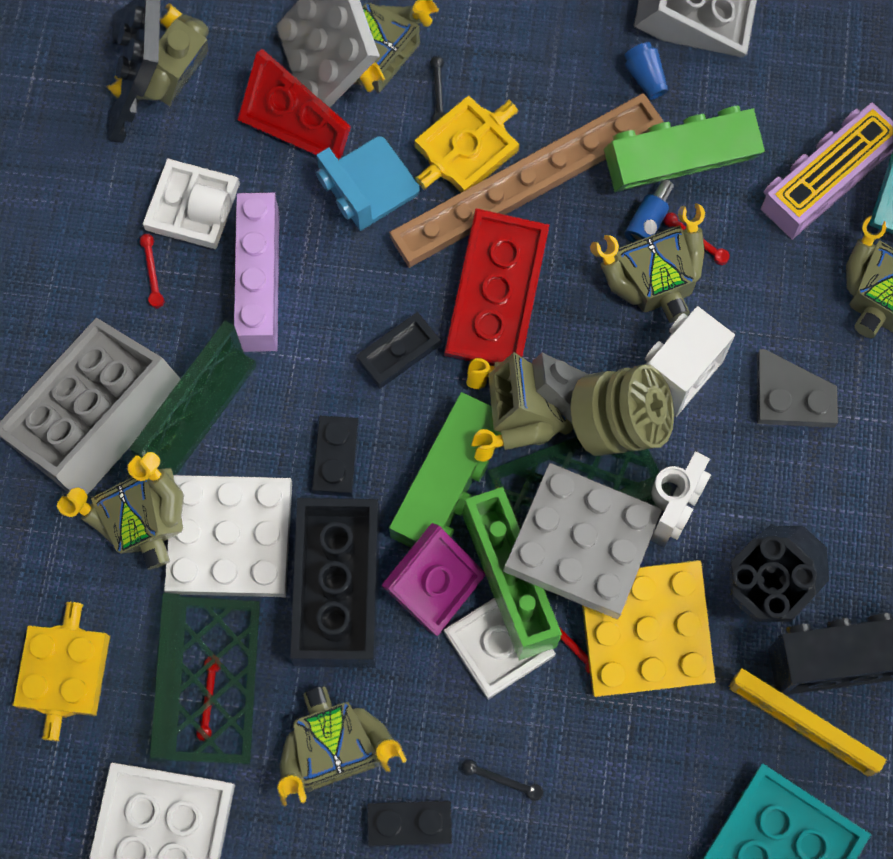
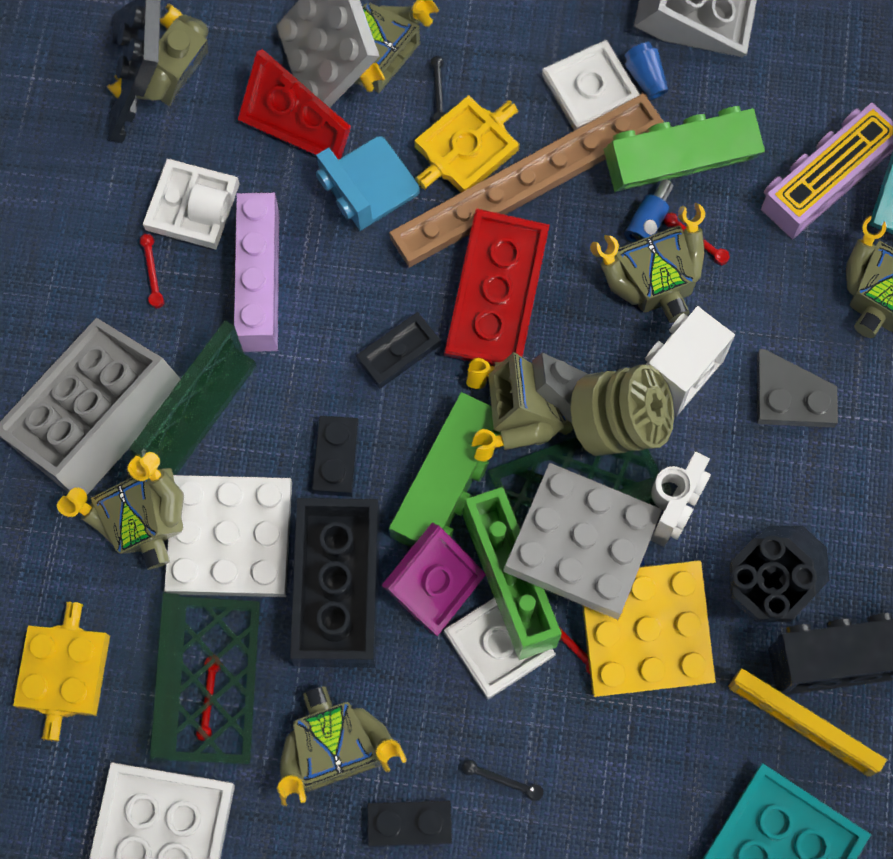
(589, 84): none -> white tile

